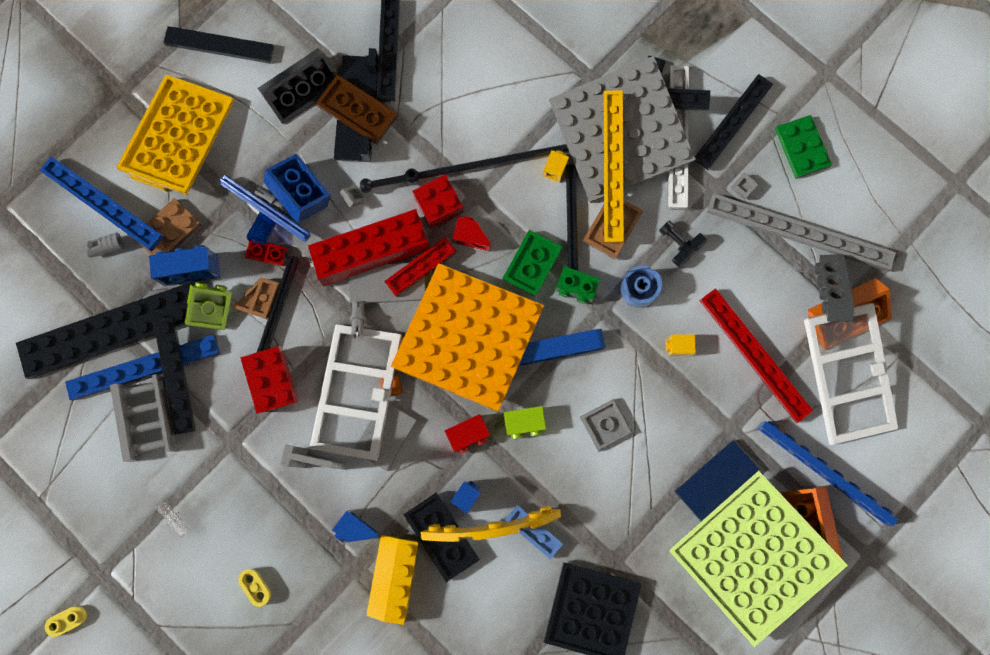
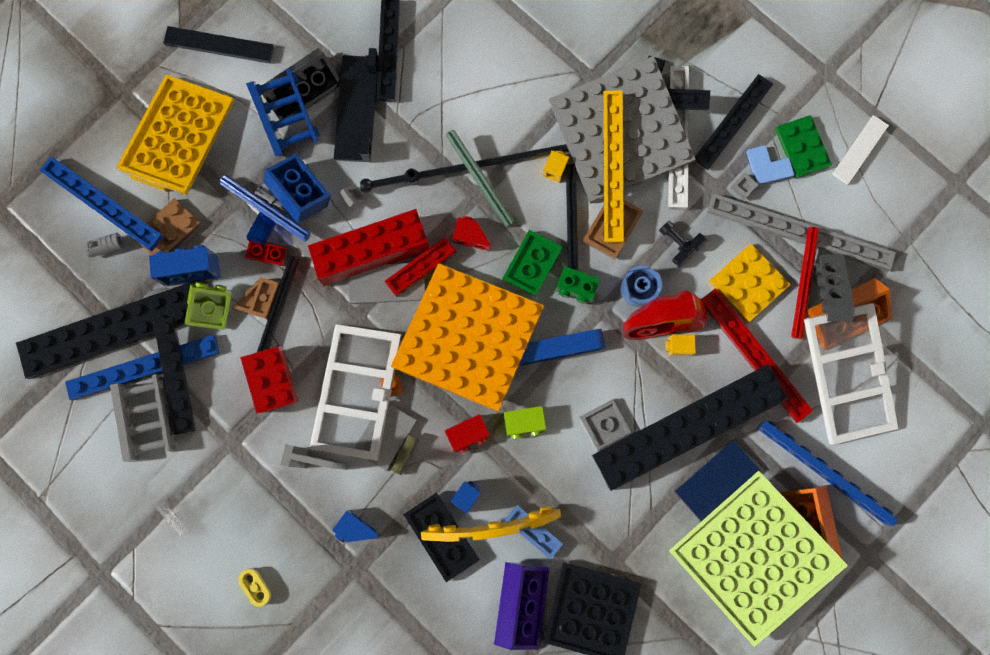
(64, 621): light yellow plate -> none
(264, 109): none -> blue fence
(357, 109): reddish brown plate -> none
(357, 319): light grey pin -> none
(393, 579): yellow slope -> none
(405, 454): none -> olive pin
(438, 201): red brick -> none
(480, 178): none -> sand green axle
(521, 606): none -> dark purple slope
(666, 316): none -> red piece
(689, 427): none -> black brick
(749, 283): none -> yellow plate
(765, 170): none -> light blue tile
(805, 282): none -> red axle
(860, 149): none -> white tile

